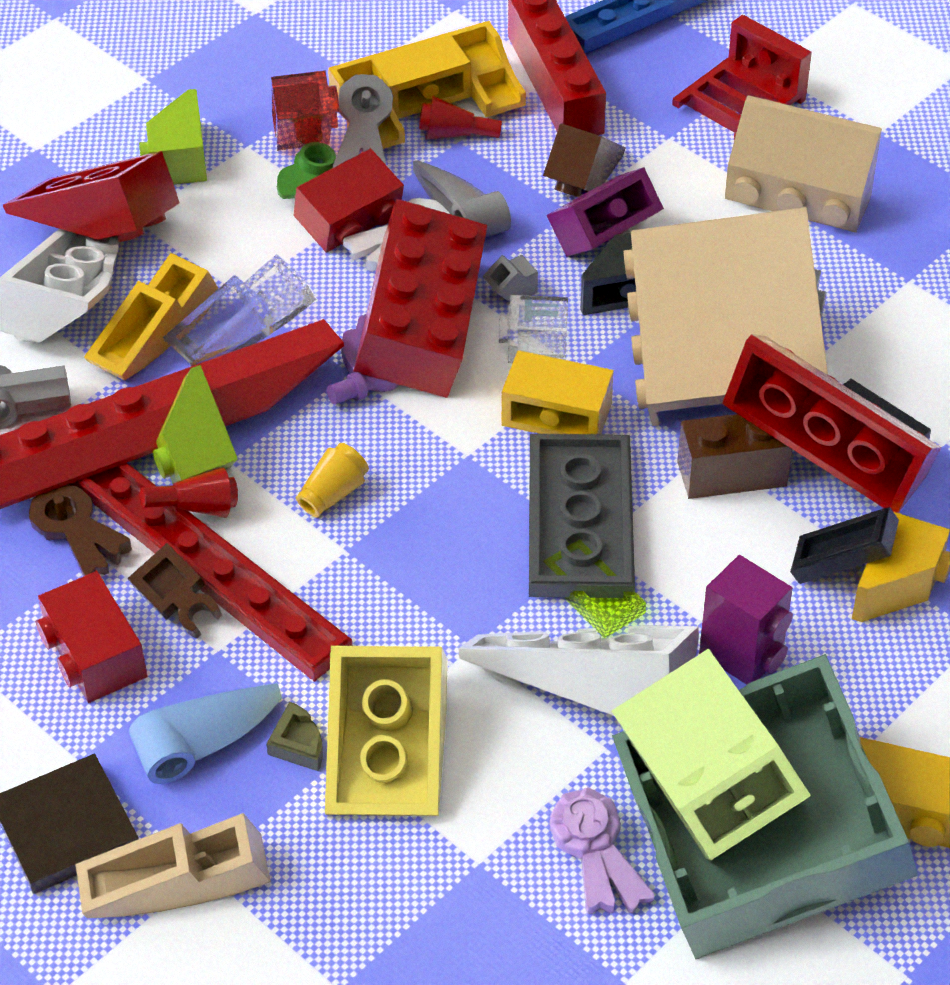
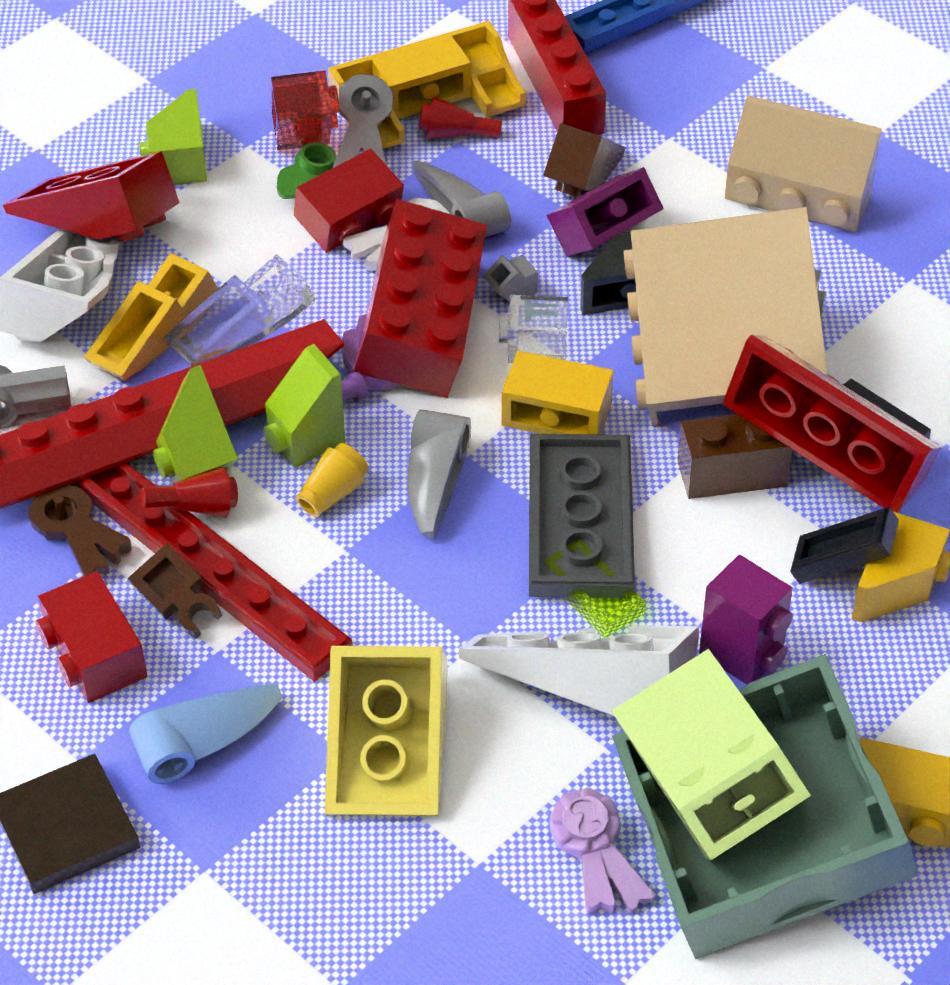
(174, 870): tan slope -> none
(296, 738): olive tile -> none
(306, 409): none -> lime slope
(434, 466): none -> light grey piece
(758, 66): red plate -> none

